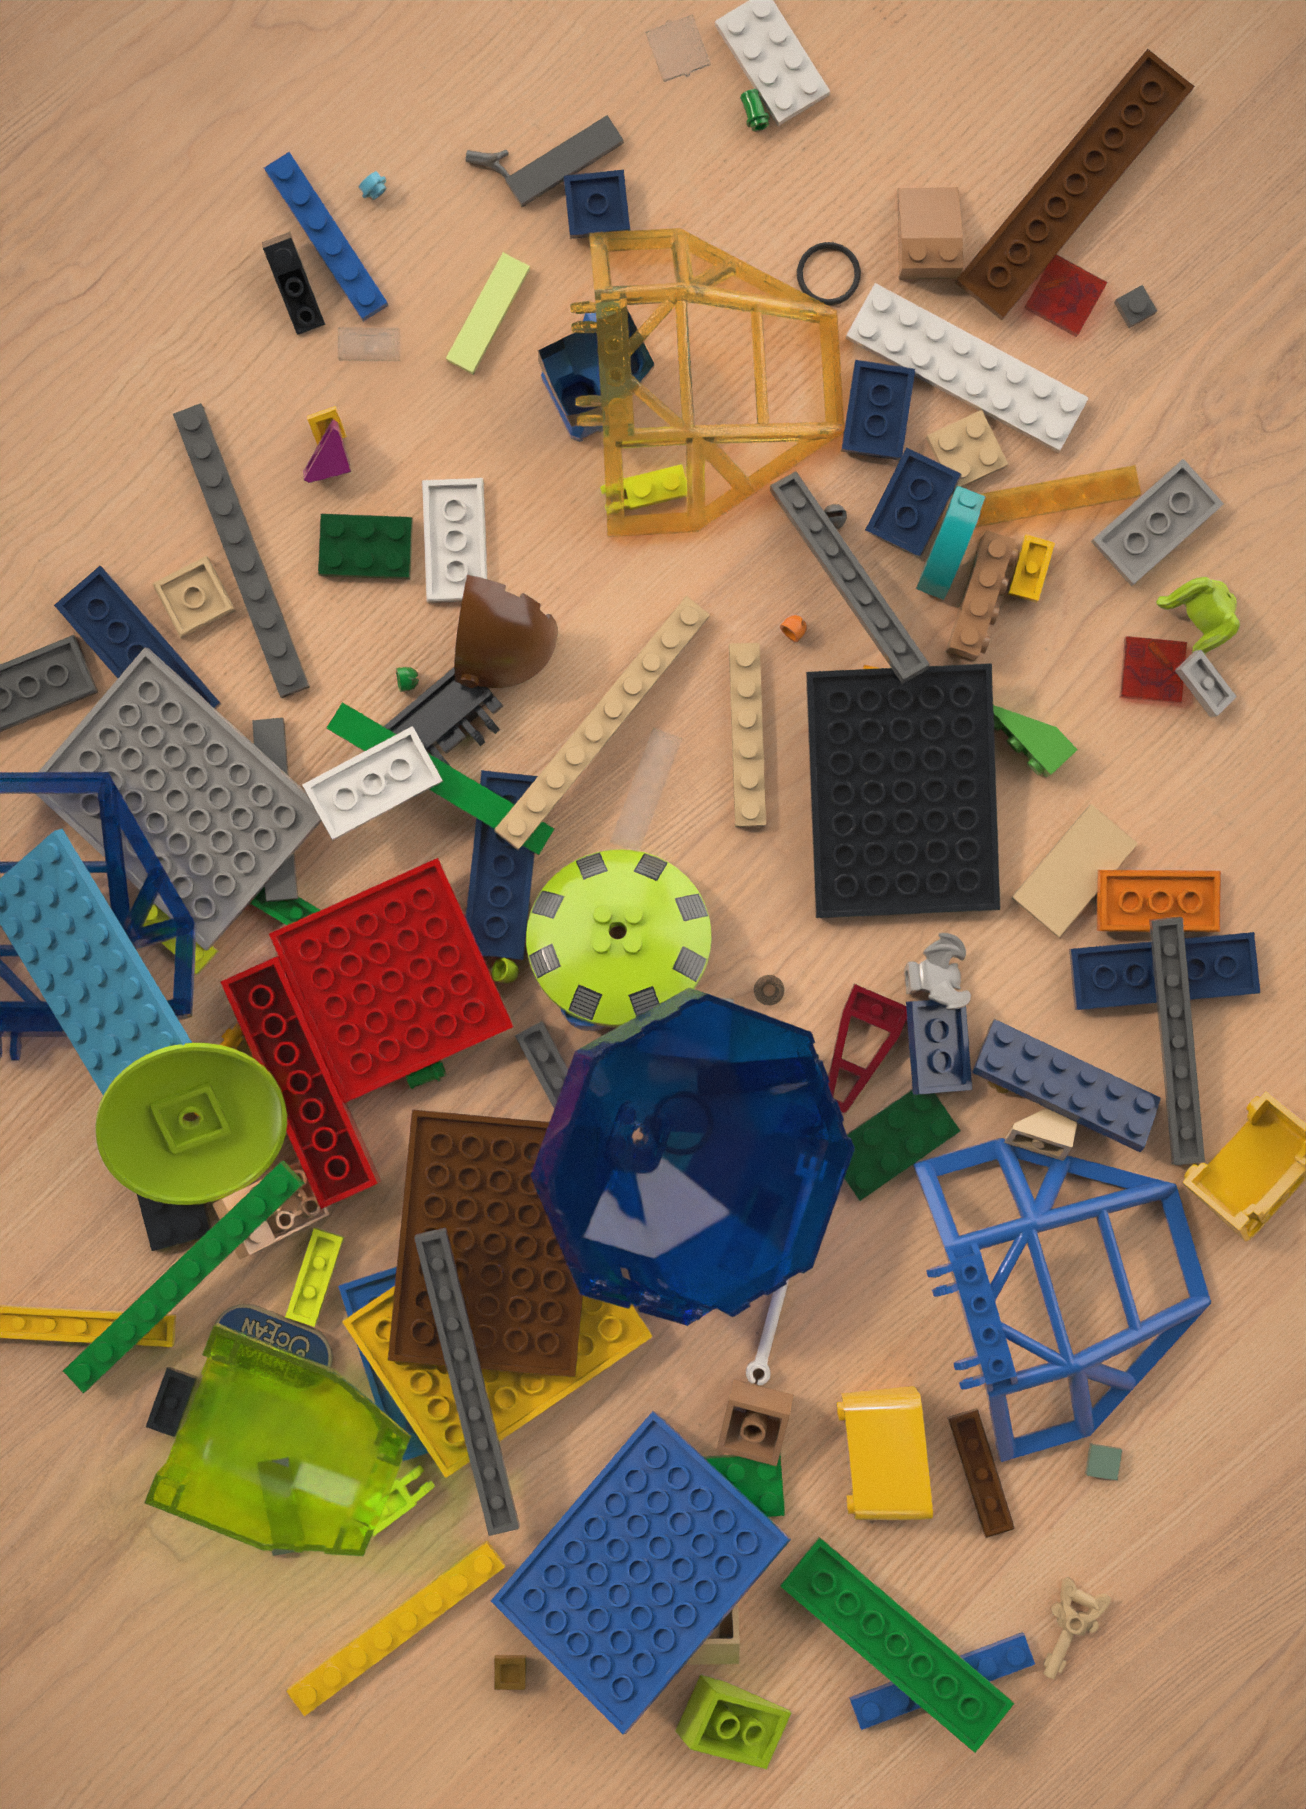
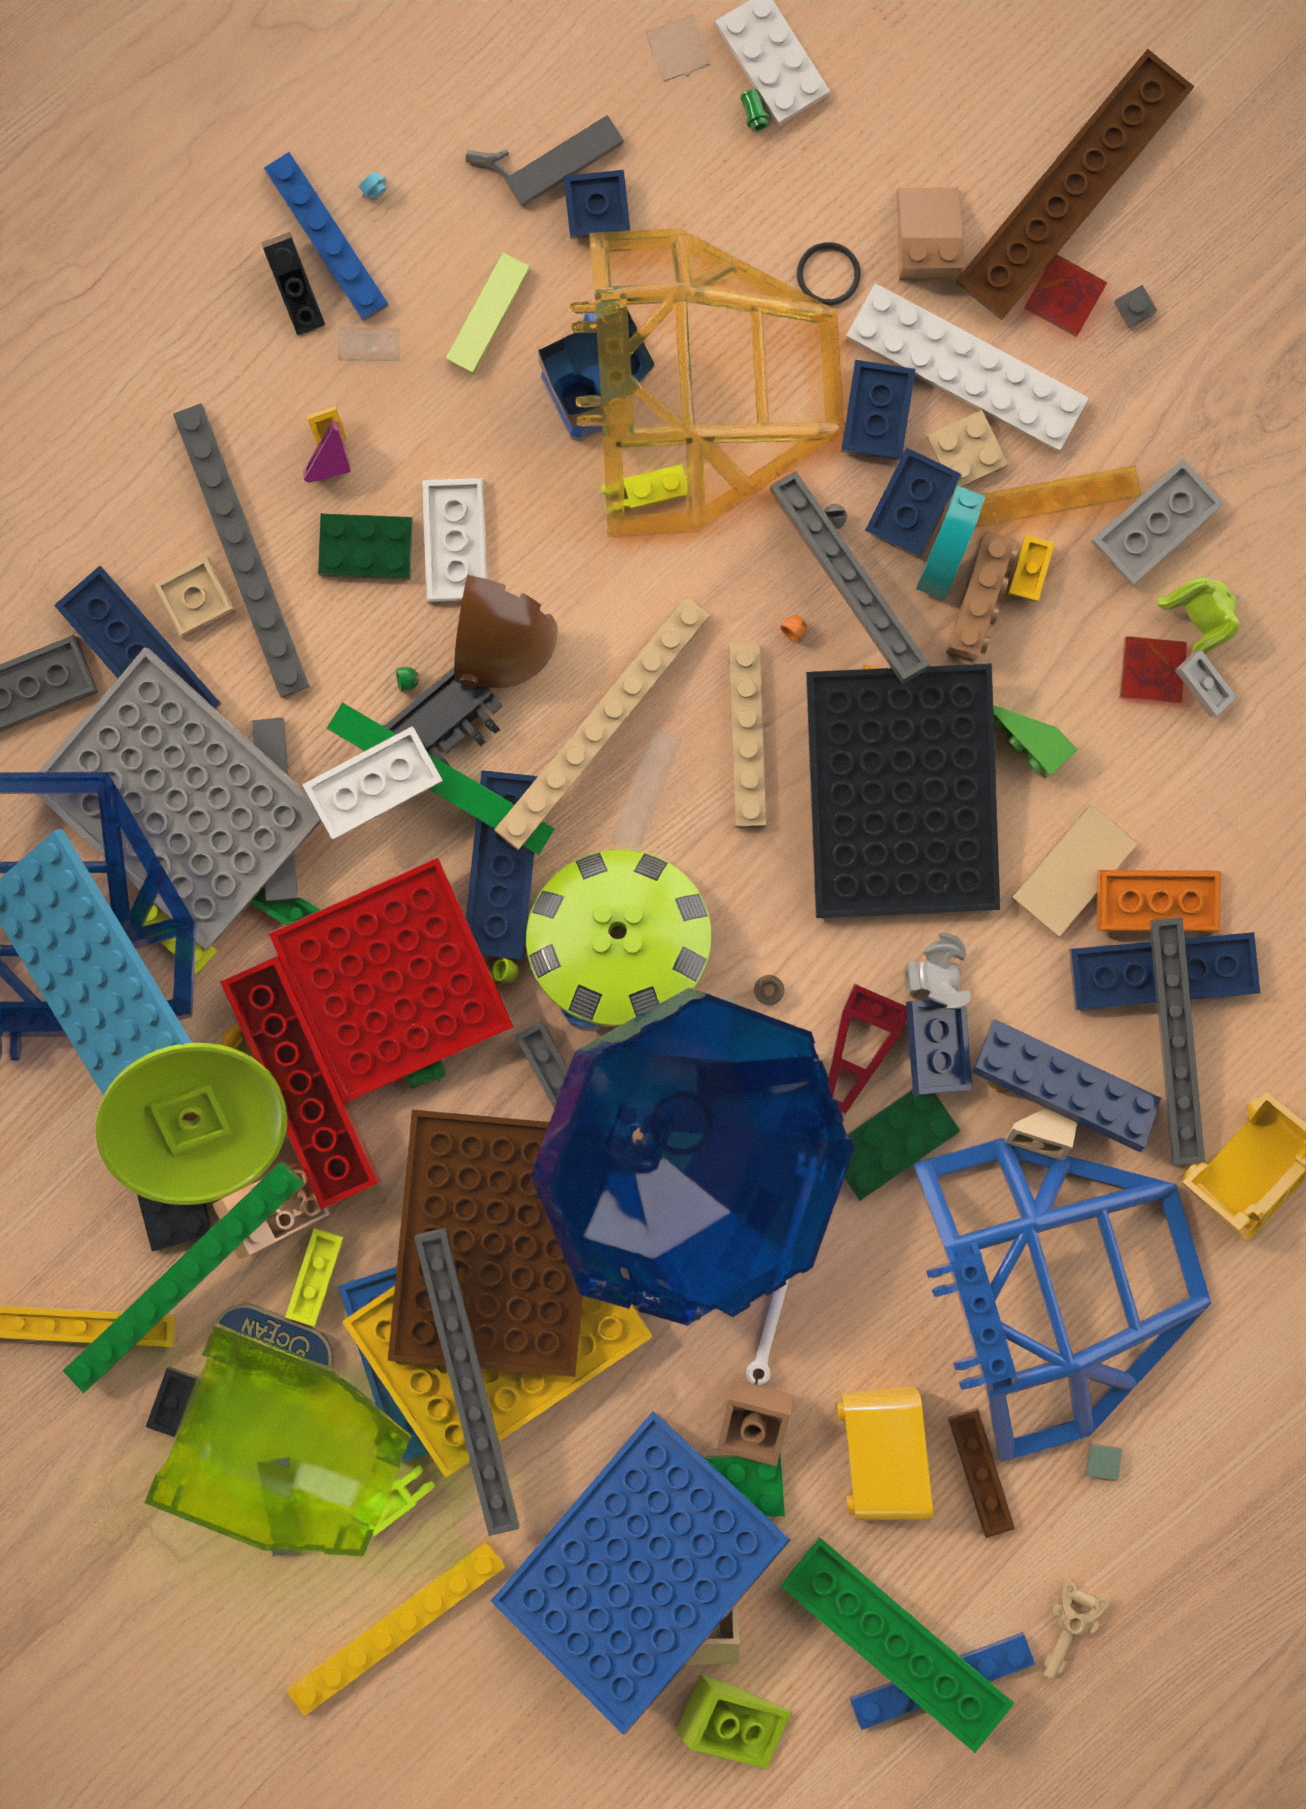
(510, 1672): pearl gold plate -> none

